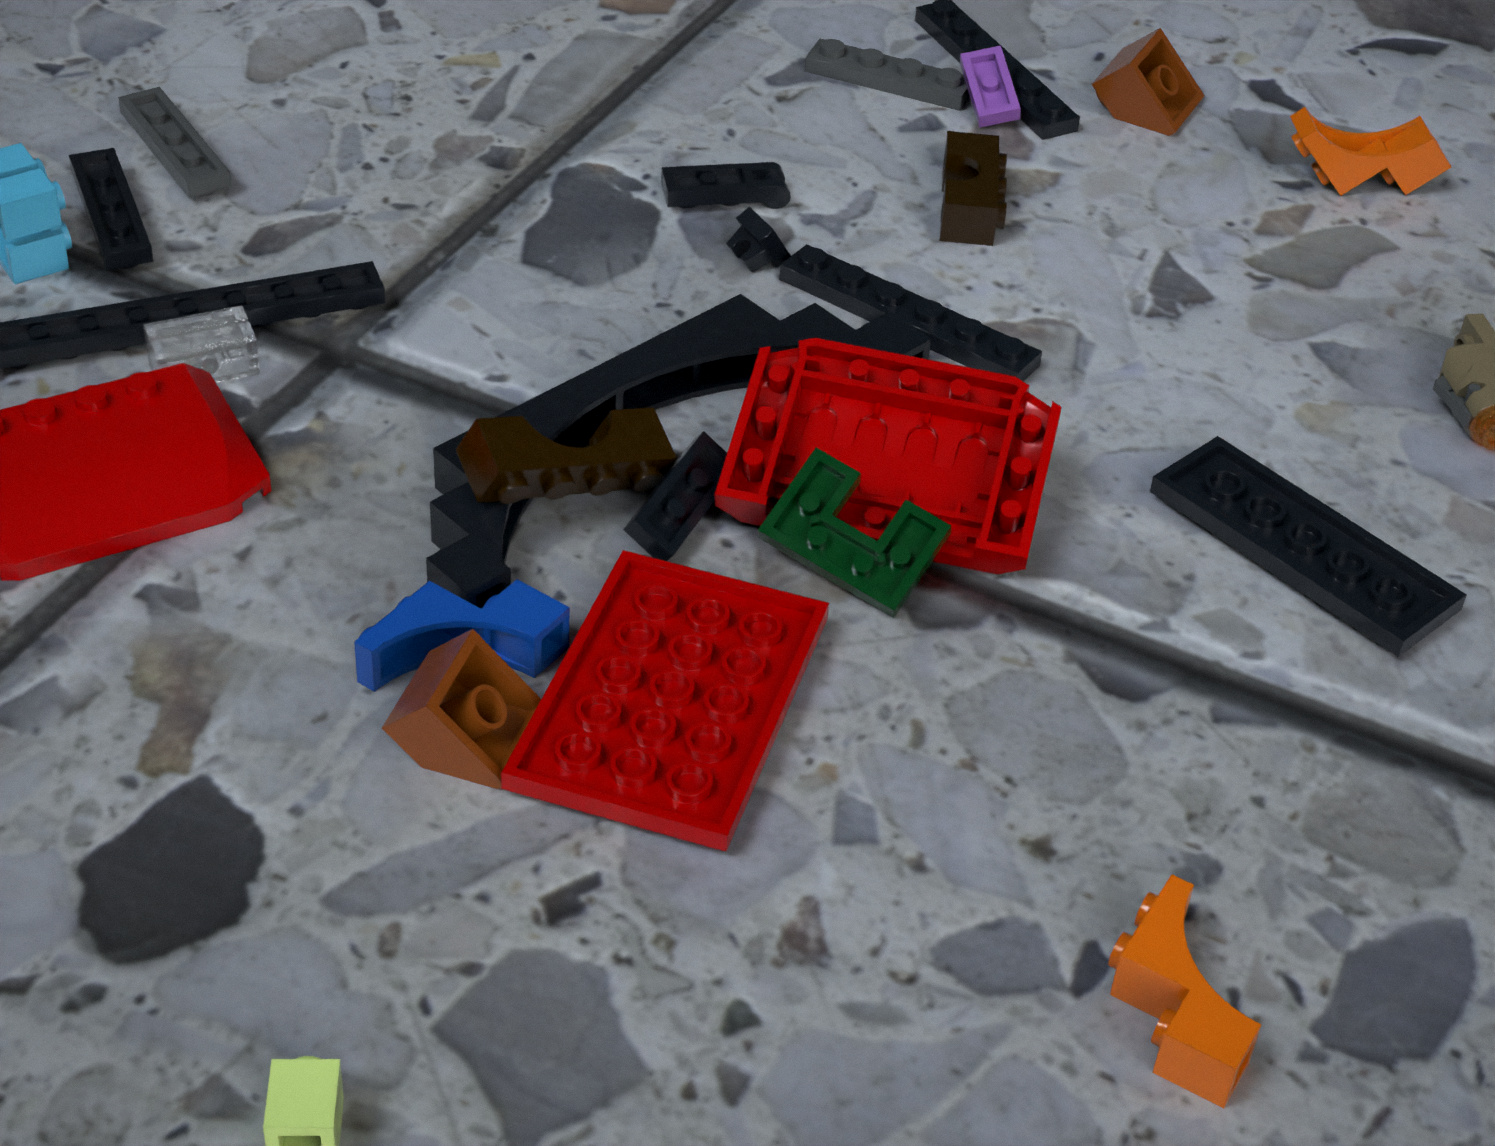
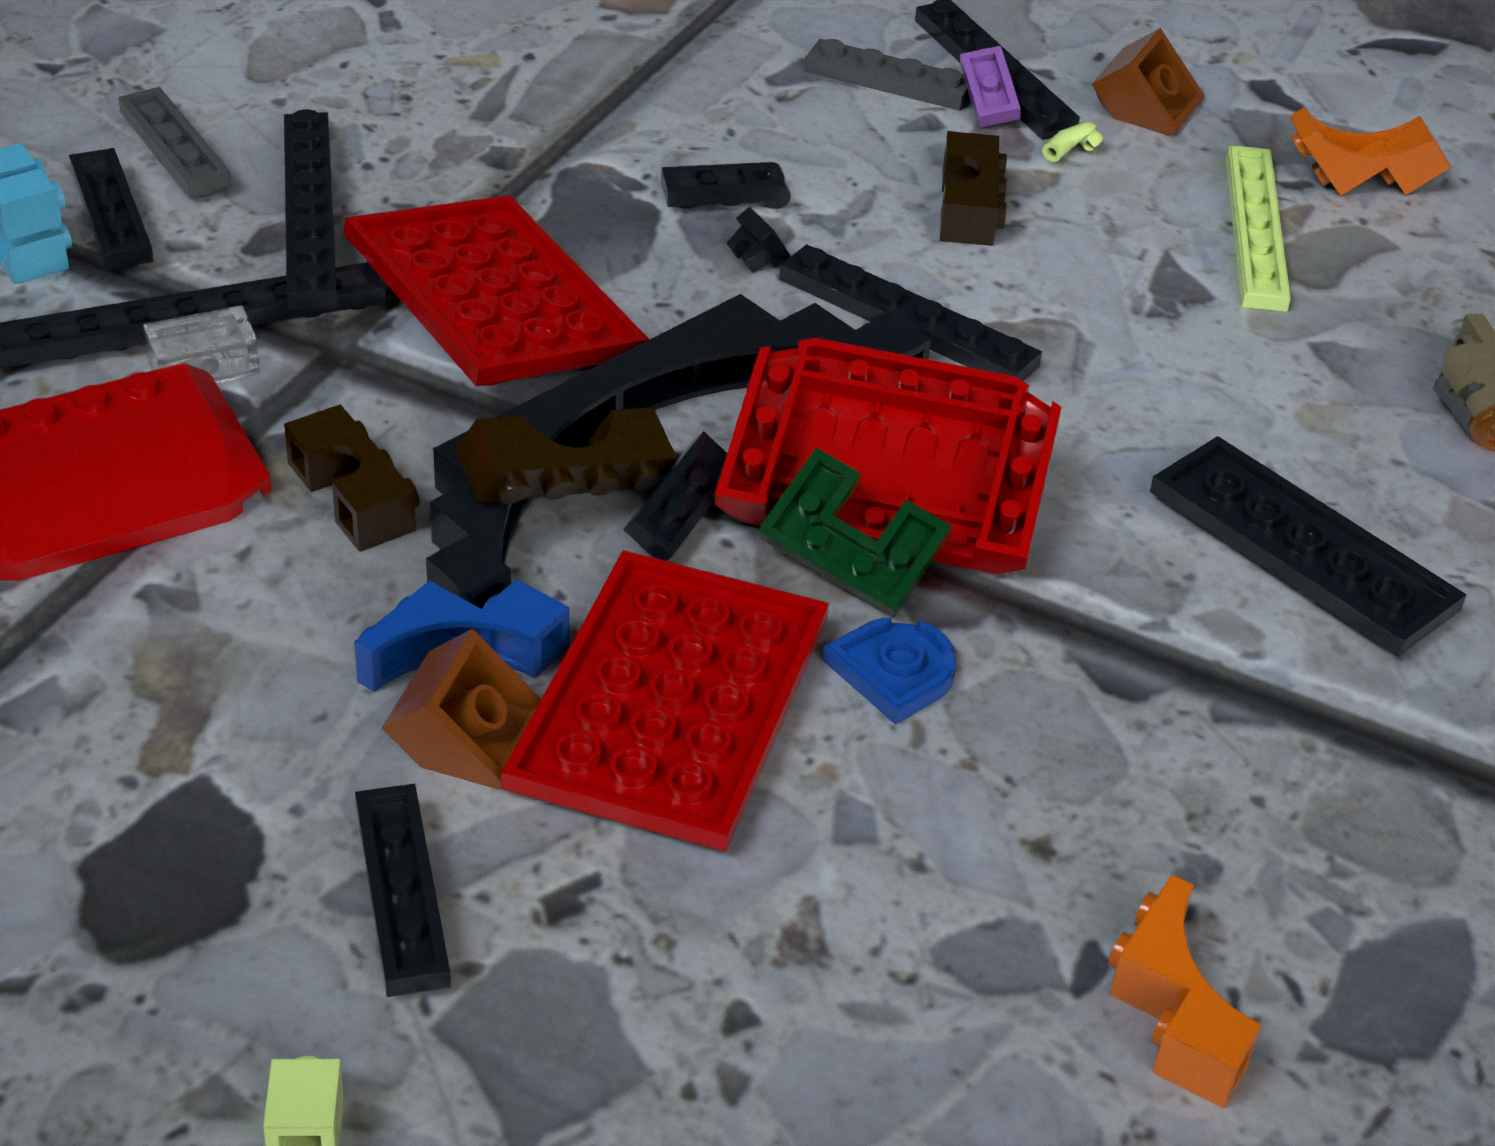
(309, 212): none -> black plate
(368, 492): none -> dark brown arch
(402, 891): none -> black plate
(493, 289): none -> red plate
(894, 665): none -> blue tile
(1066, 139): none -> yellowish green arm
(1257, 229): none -> yellowish green tile

